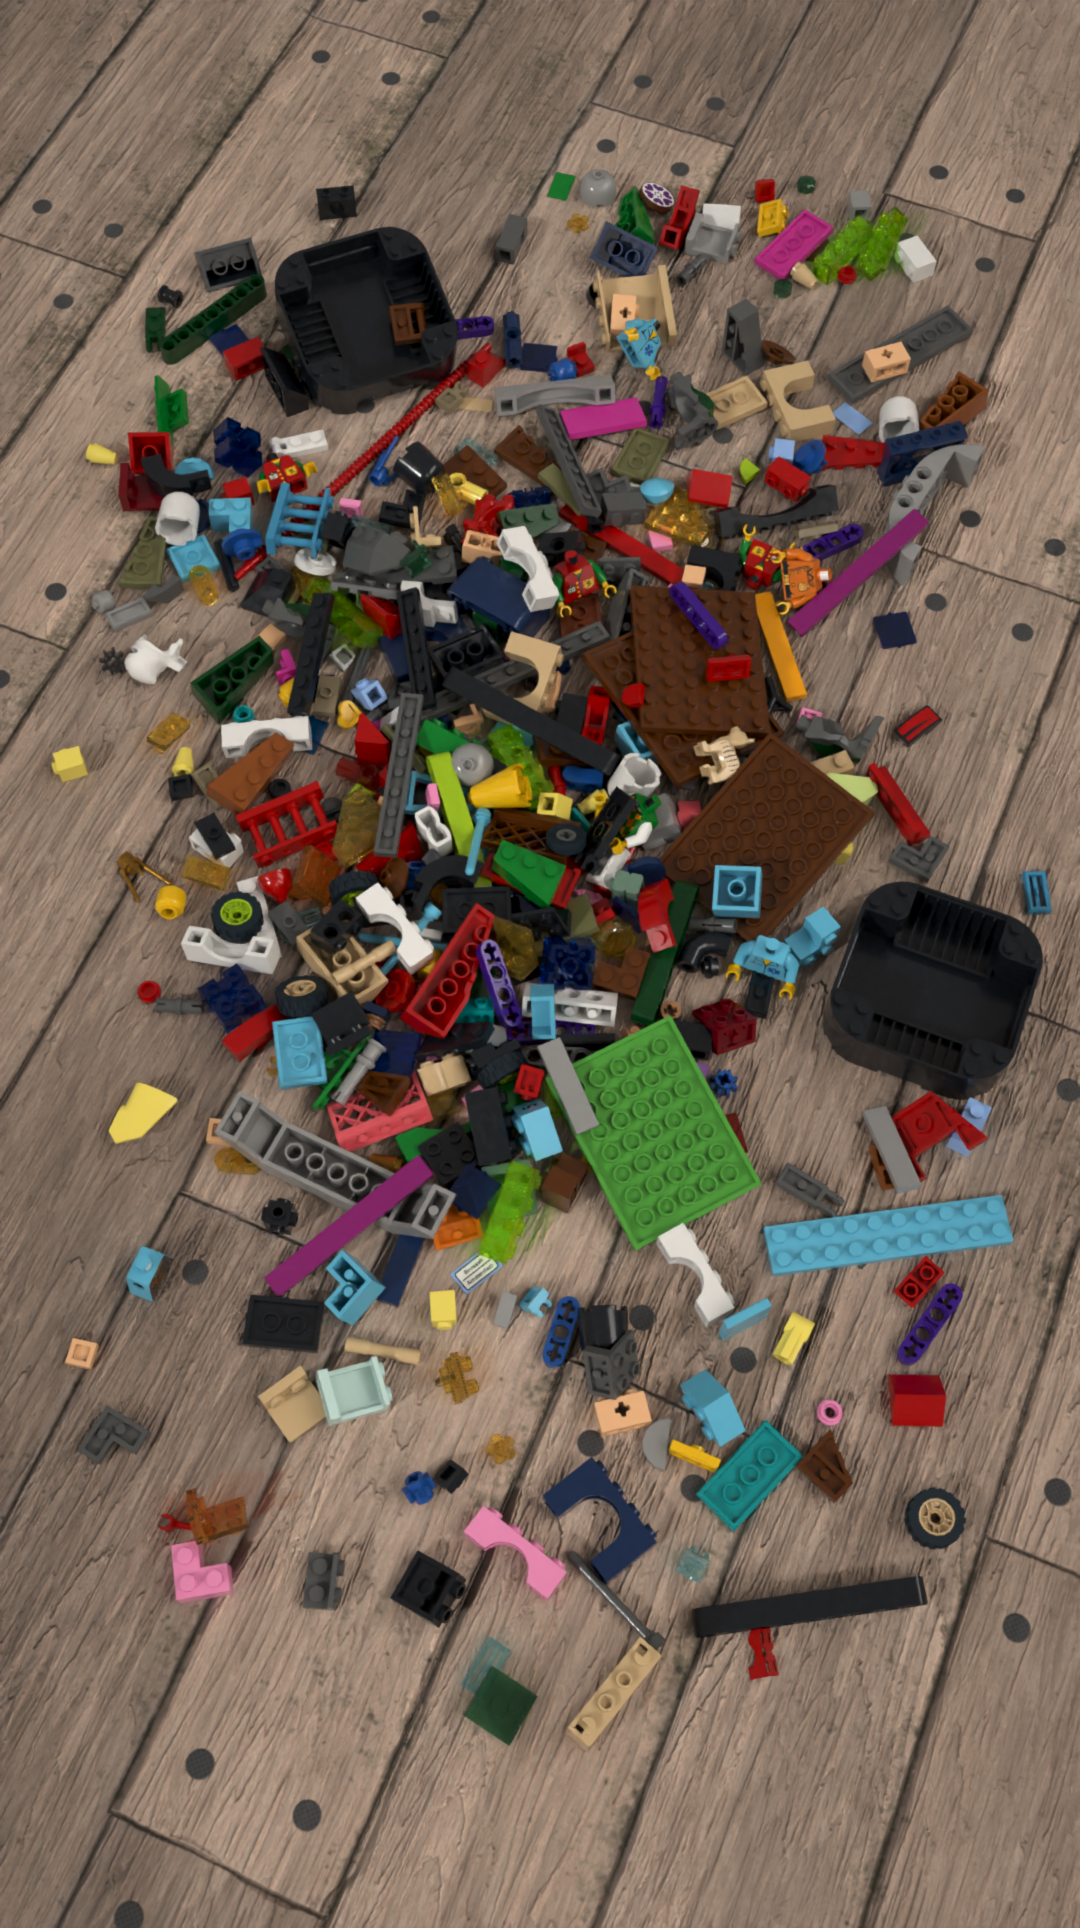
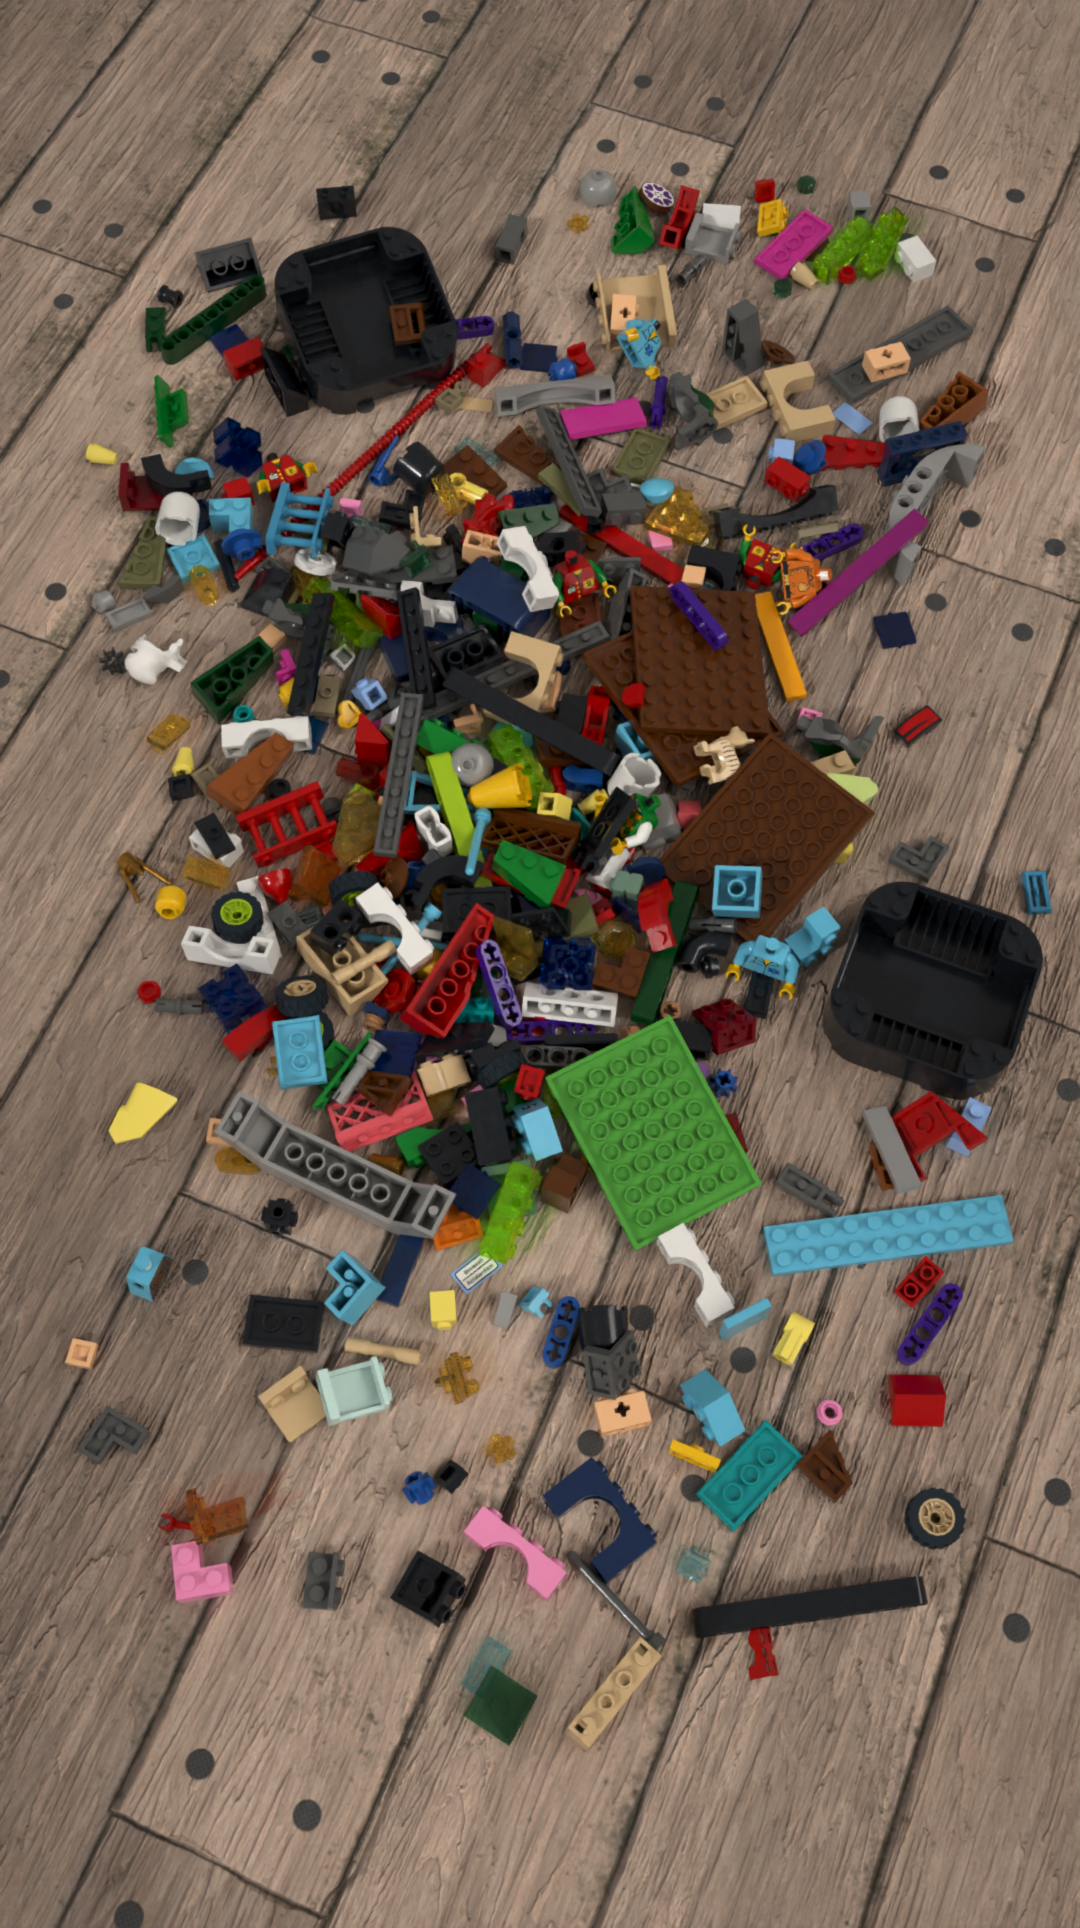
(69, 764): light yellow brick -> none
(148, 444): red slope -> none
(299, 444): white plate -> none
(342, 1023): black bracket -> none
(349, 1226): magenta tile -> none
(432, 796): bright pink tile -> none
(543, 1011): medium azure panel -> none
(561, 186): green sticker -> none
(568, 1086): light grey tile -> none
(574, 841): black bush -> none
(622, 251): dark blue slope -> none
(656, 1443): light grey tile -> none
(709, 488): red slope -> none
(728, 667): red tile -> none
(748, 471): lime tile -> none
(774, 698): black piece -> none
(897, 805): red fence -> none

